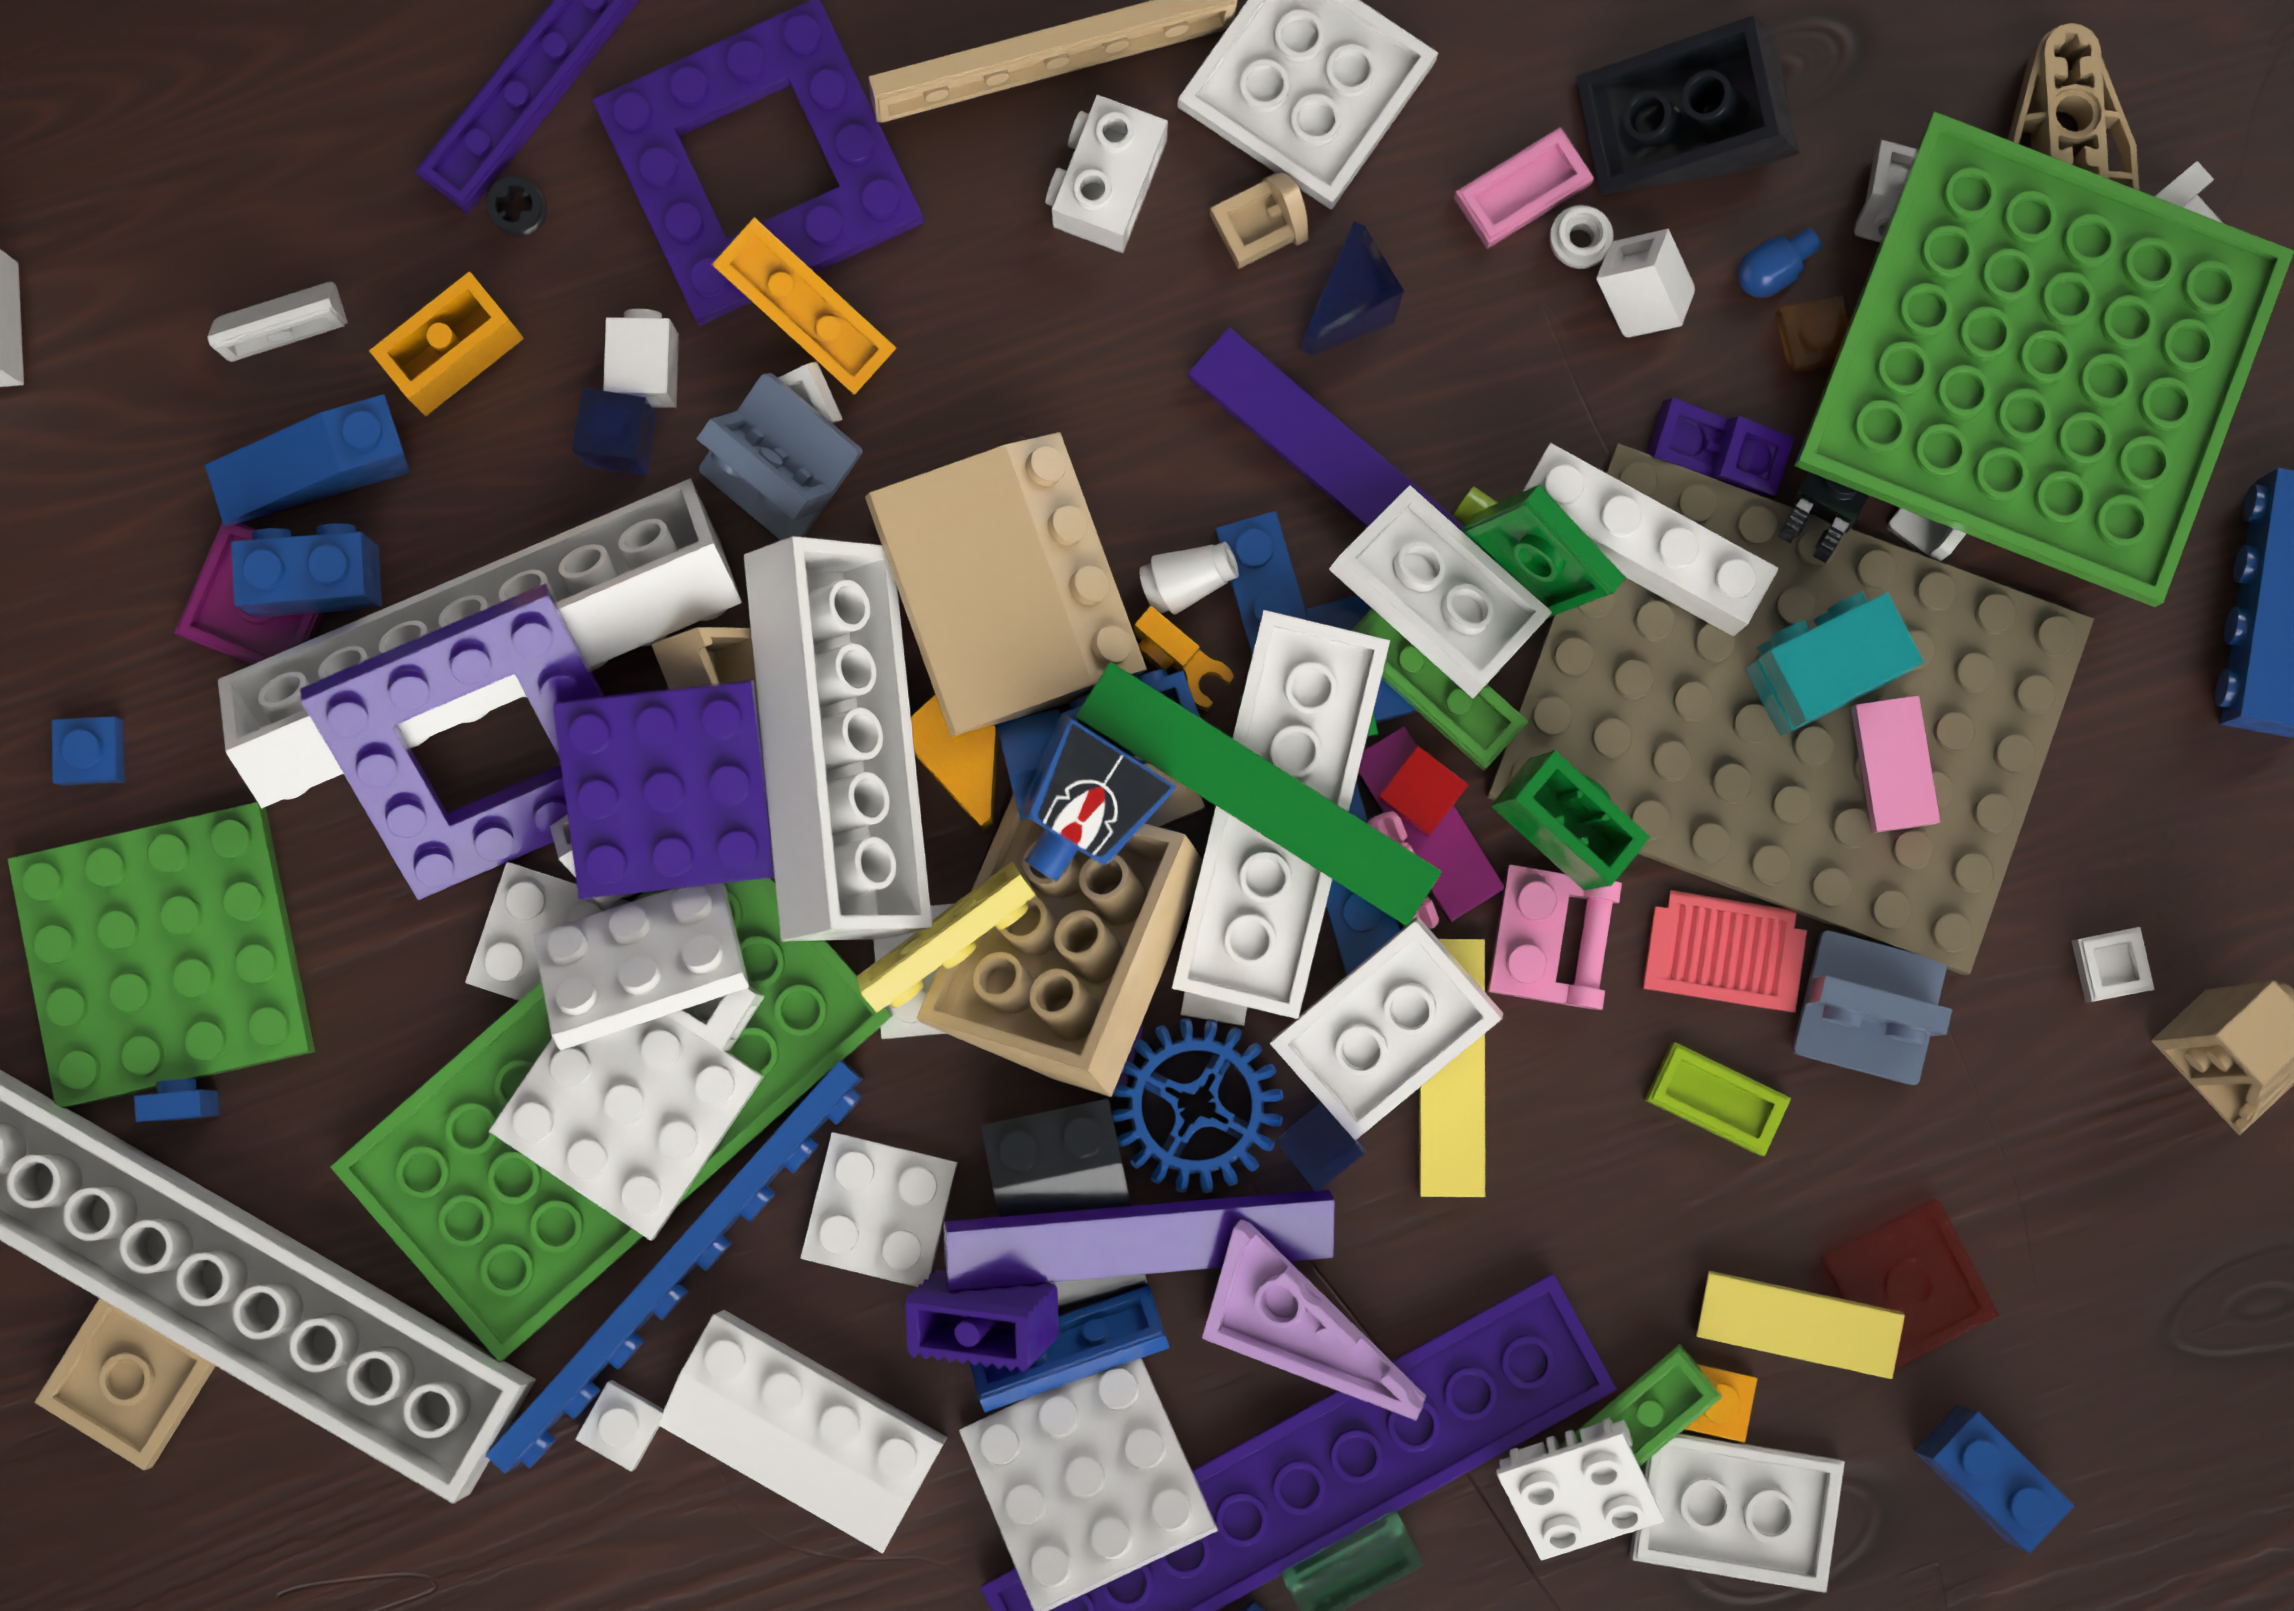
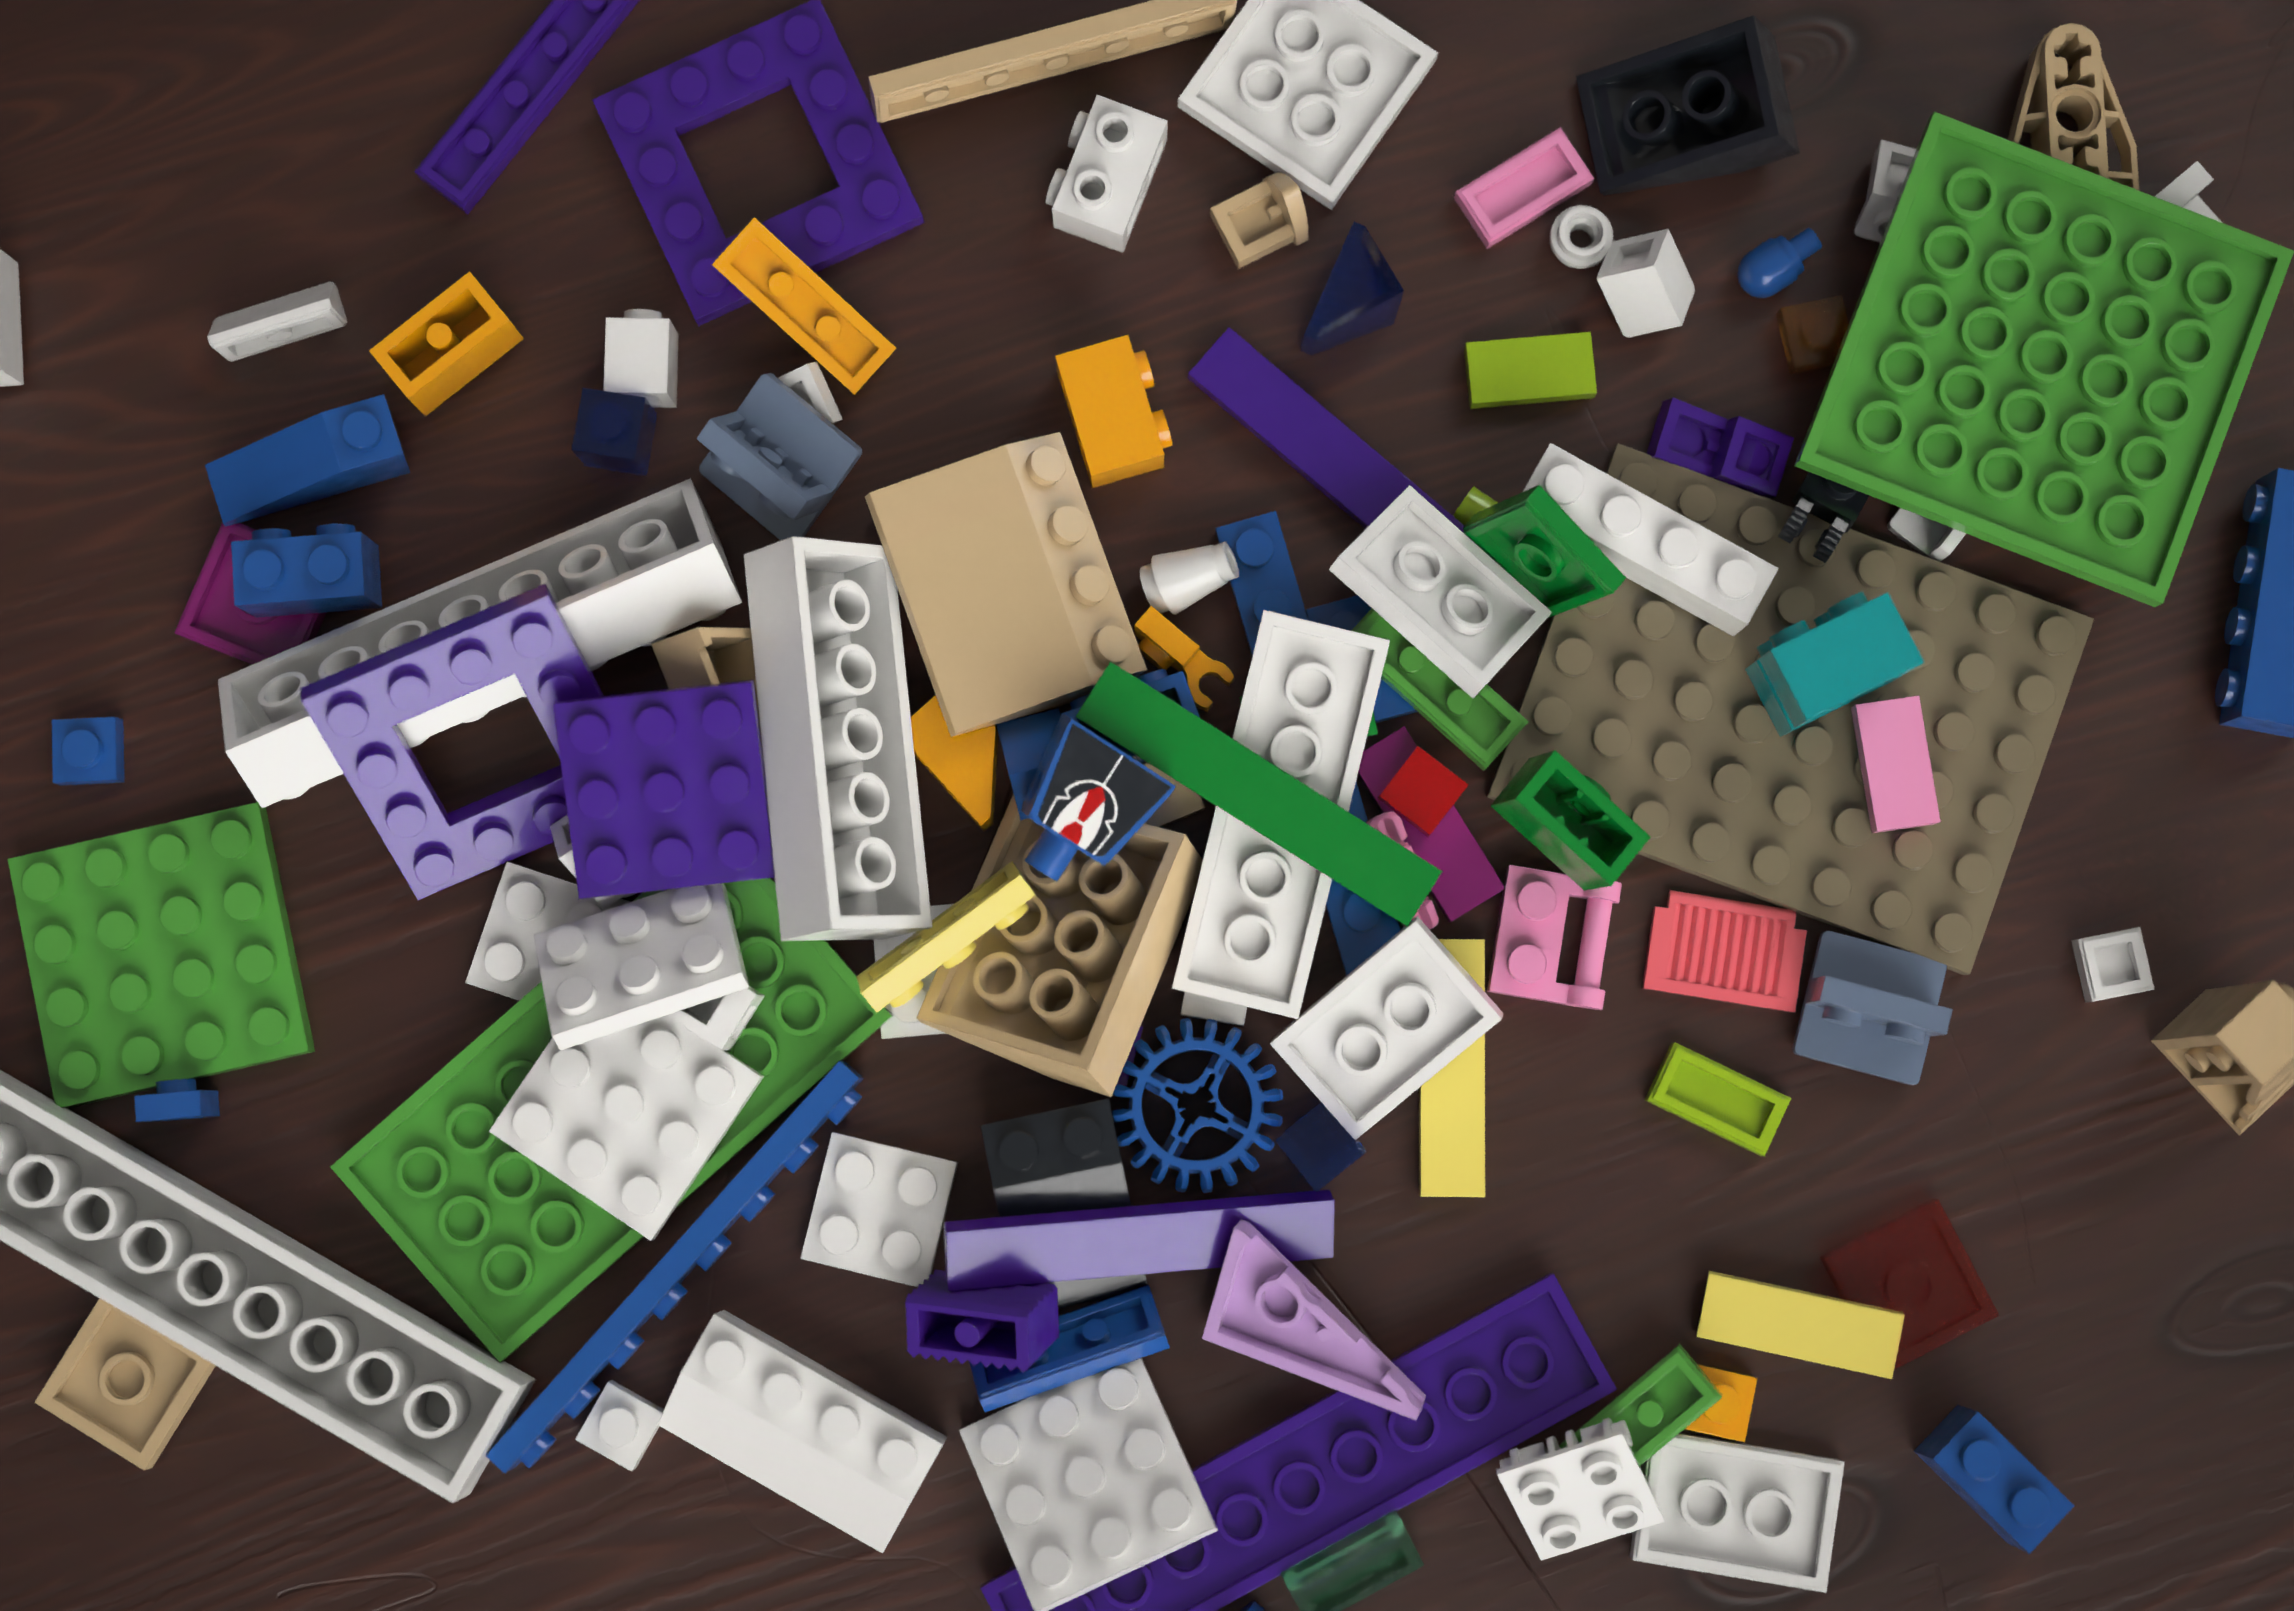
(504, 192): black bush -> none
(1111, 410): none -> light orange brick
(1530, 370): none -> lime tile

